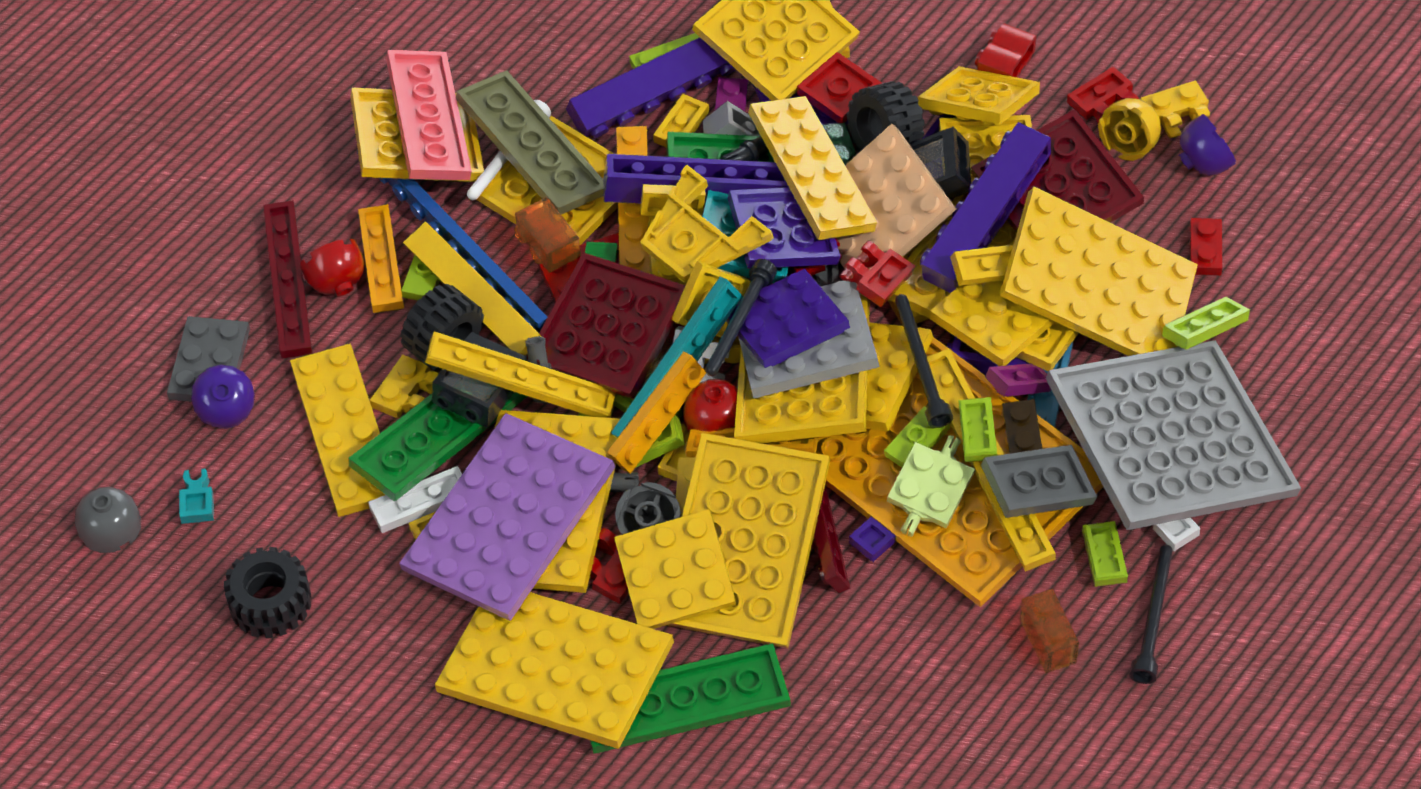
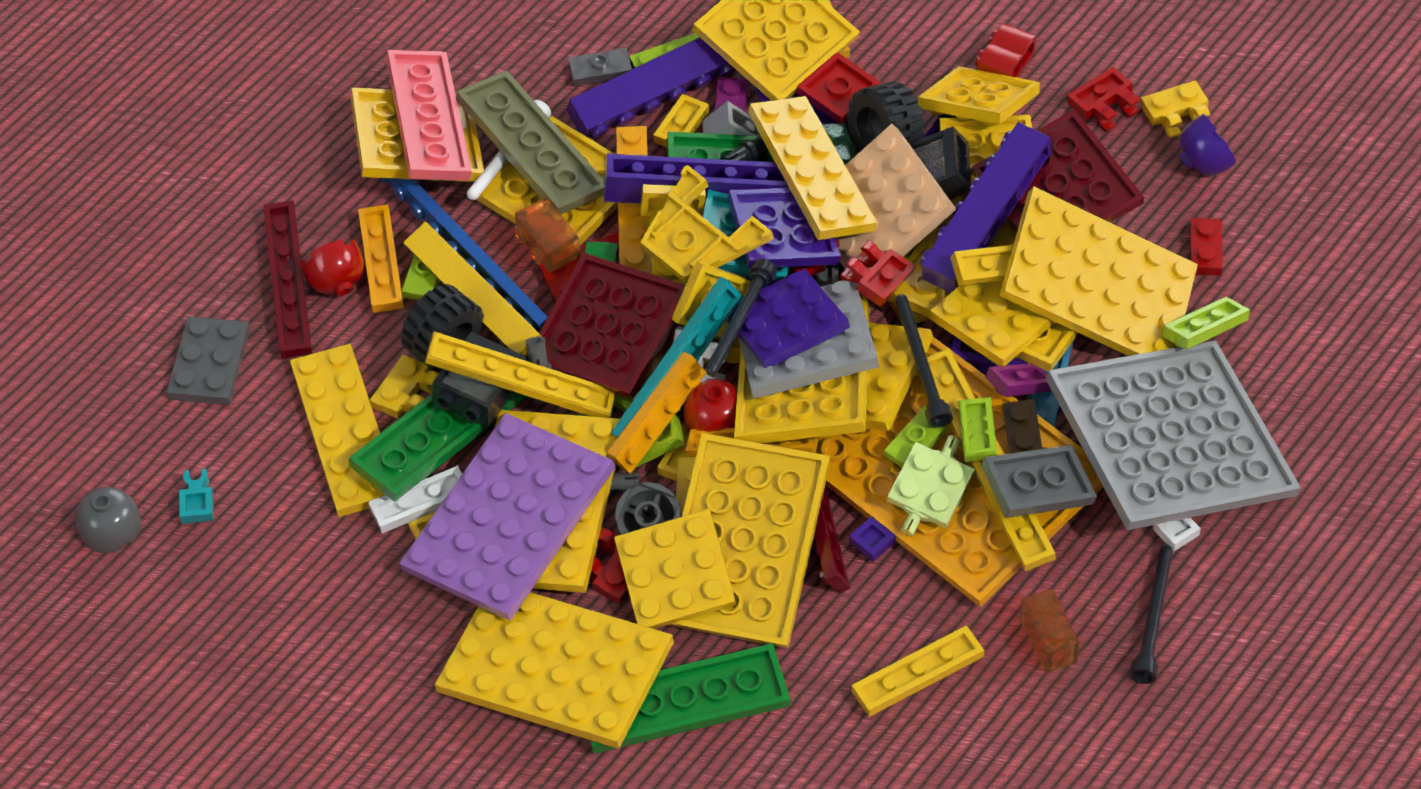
(222, 396): dark purple cylinder -> none
(261, 571): black tyre -> none
(599, 66): none -> flat silver plate
(917, 671): none -> yellow plate
(1105, 554): lime plate -> none
(1130, 128): yellow cylinder -> none

